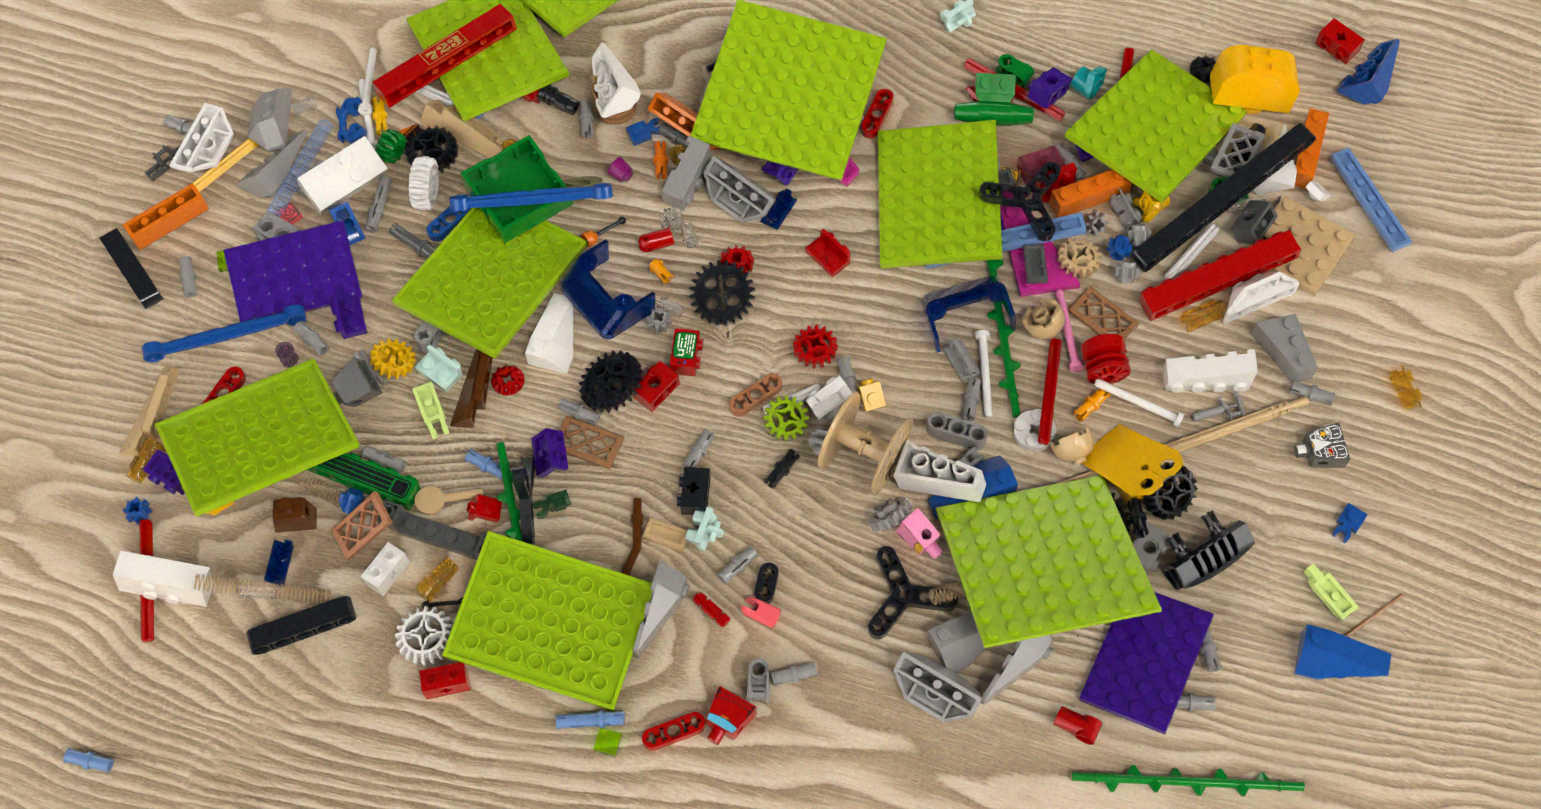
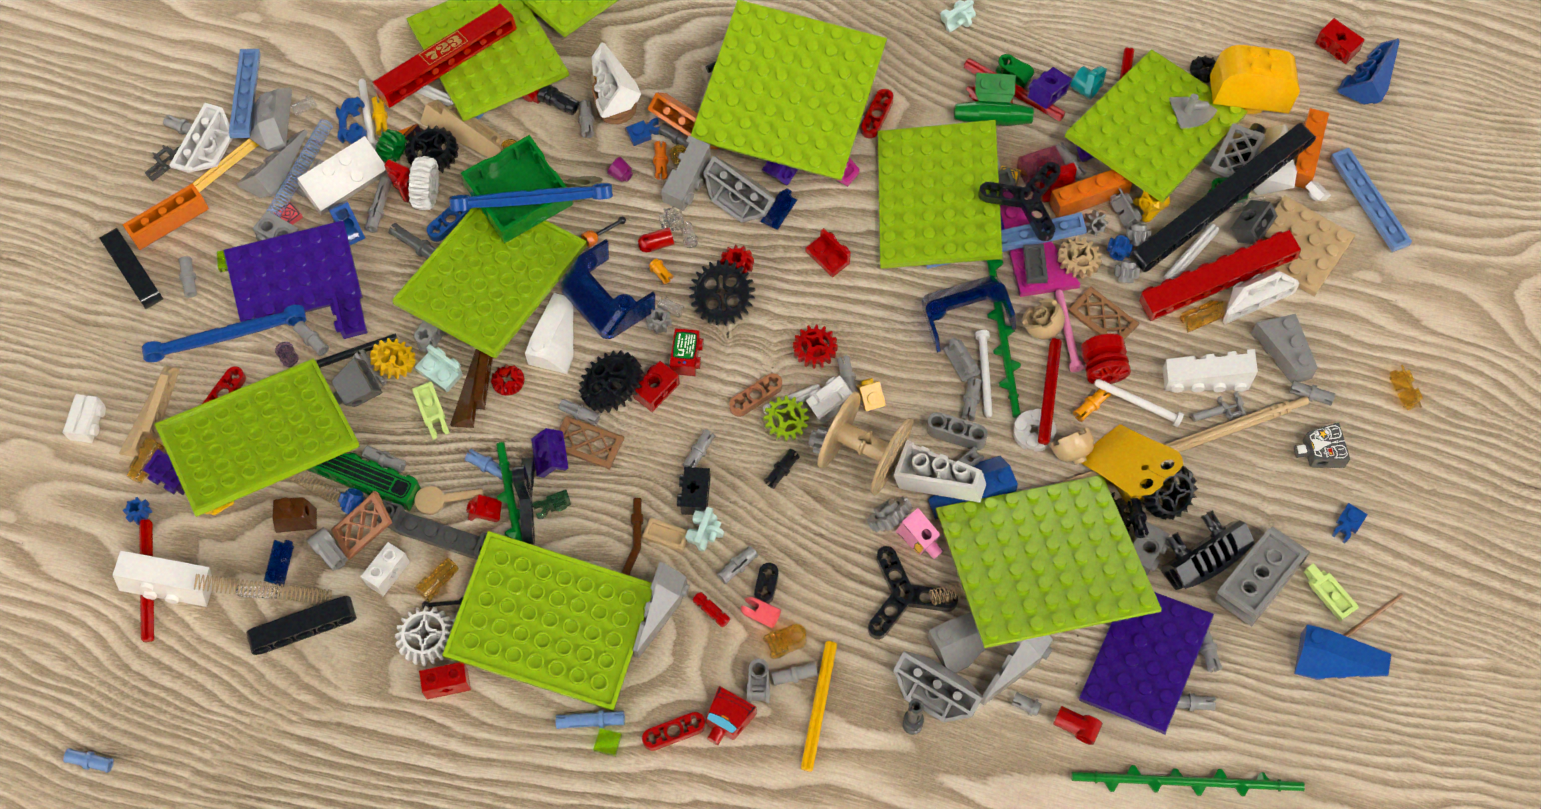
(84, 418): none -> white brick
(244, 93): none -> medium blue plate
(325, 546): none -> light grey piece
(350, 352): none -> black bar
(365, 108): white bar -> none
(399, 176): none -> red bracket
(784, 641): none -> clear yellow piece
(818, 706): none -> yellow axle
(914, 716): none -> dark grey pin
(1026, 704): none -> light grey pin
(1191, 111): none -> light grey shield
(1261, 575): none -> light grey hinge

